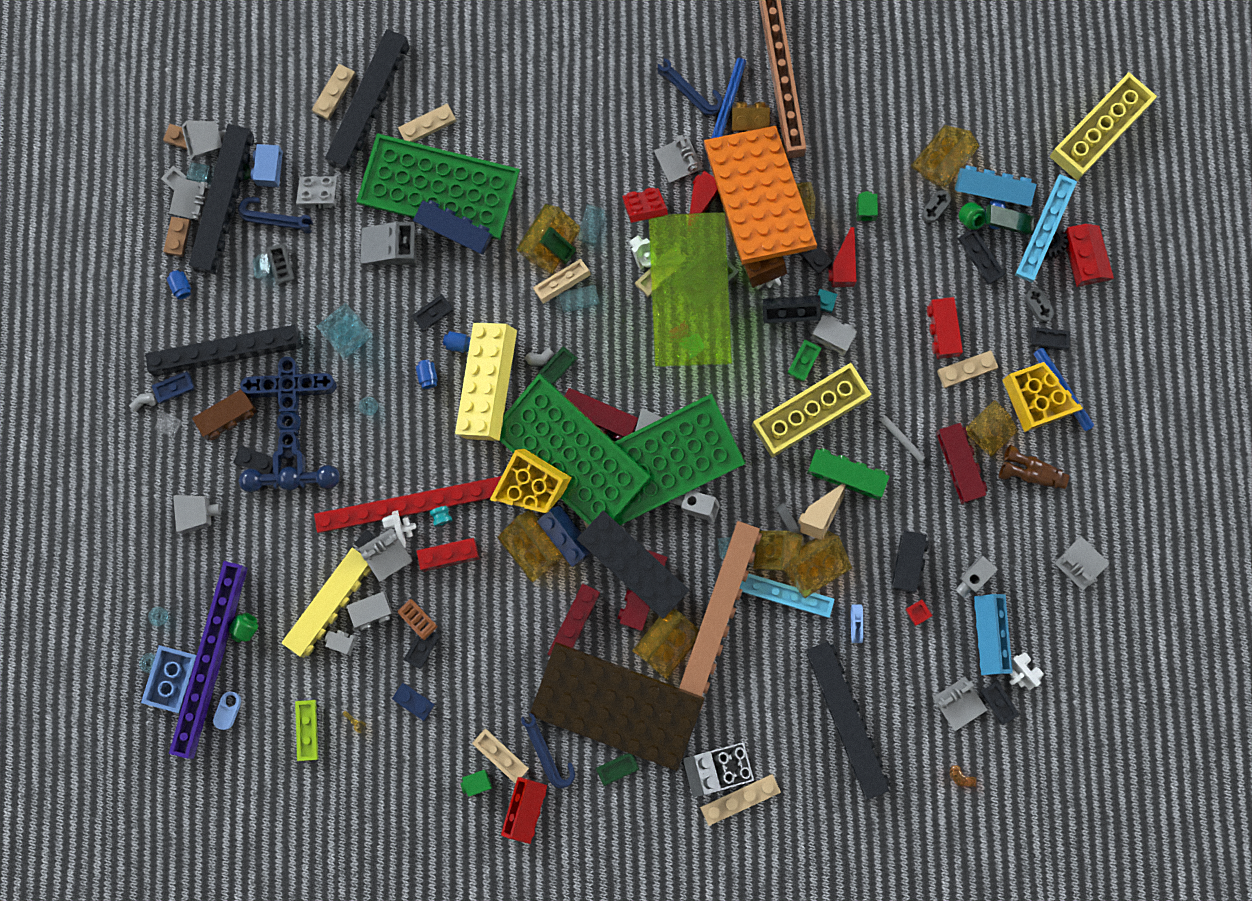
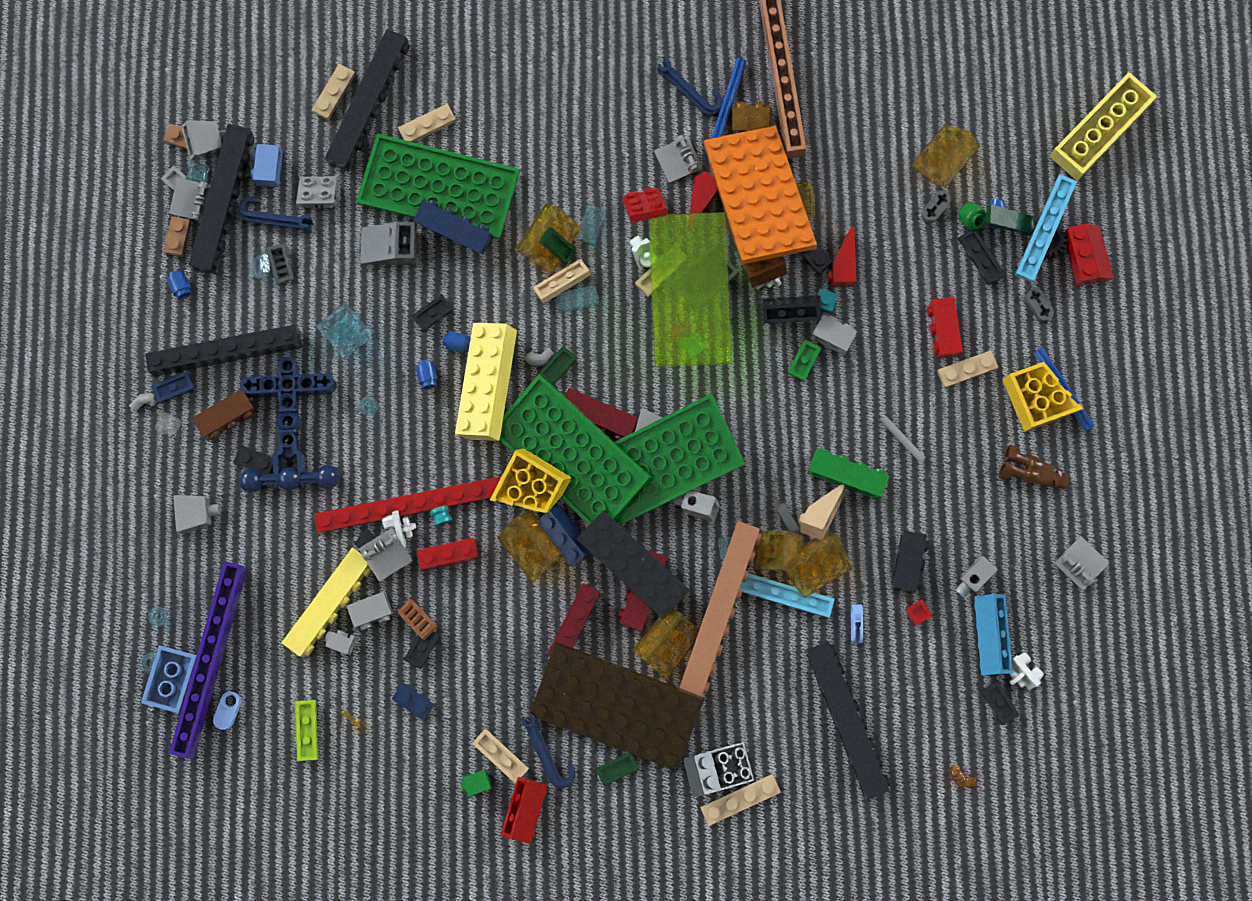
(243, 627): green head -> none
(811, 410): light yellow brick -> none
(866, 206): green brick -> none
(960, 703): light grey hinge -> none
(961, 463): dark red brick -> none
(992, 428): clear yellow slope -> none
(995, 186): dark azure brick -> none
(1050, 338): black plate -> none

